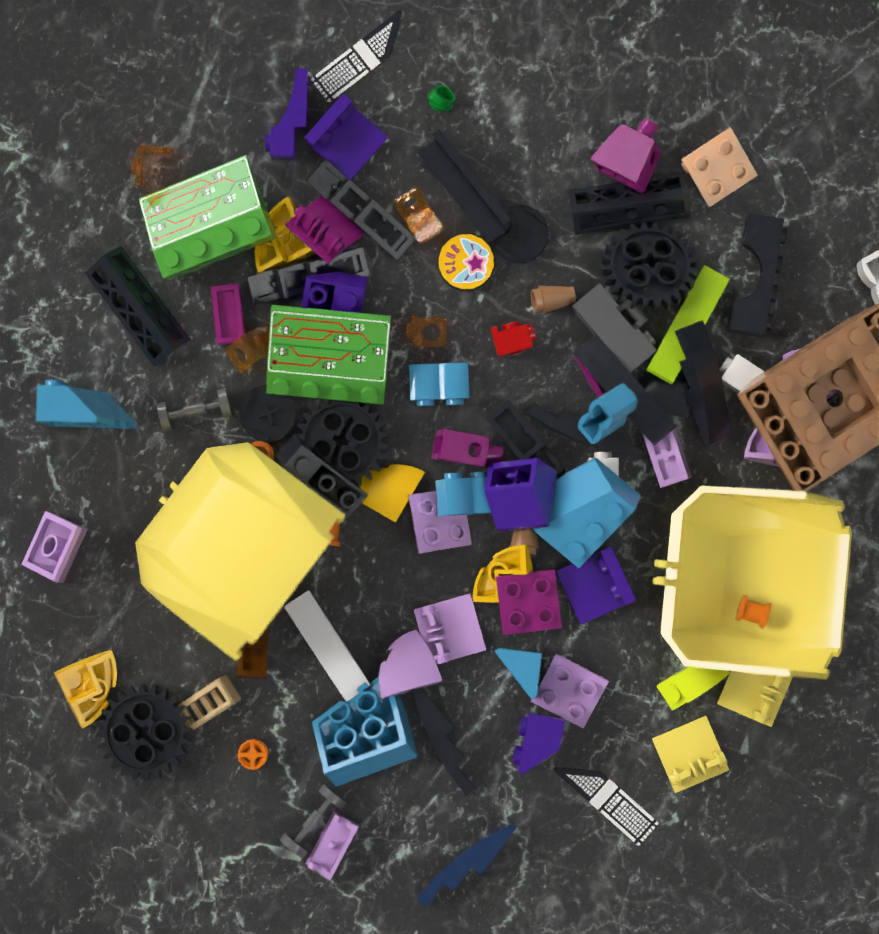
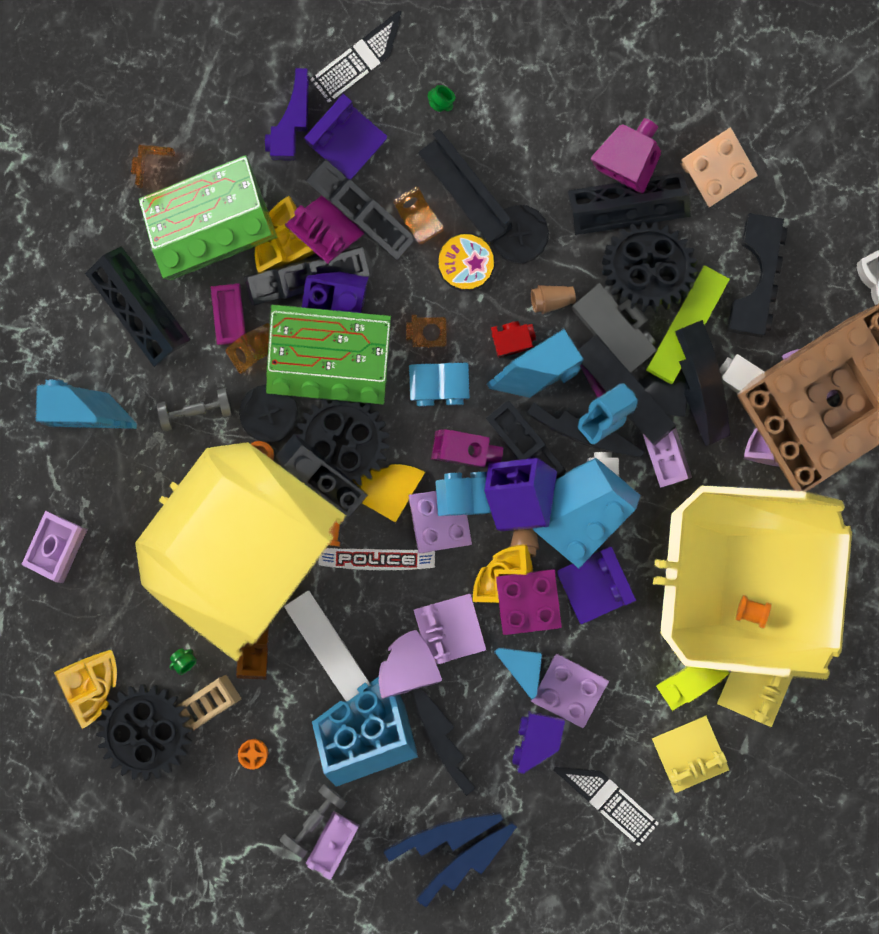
(182, 661): none -> green plate
(376, 559): none -> sticker
(454, 832): none -> dark blue slope
(539, 367): none -> dark azure wedge

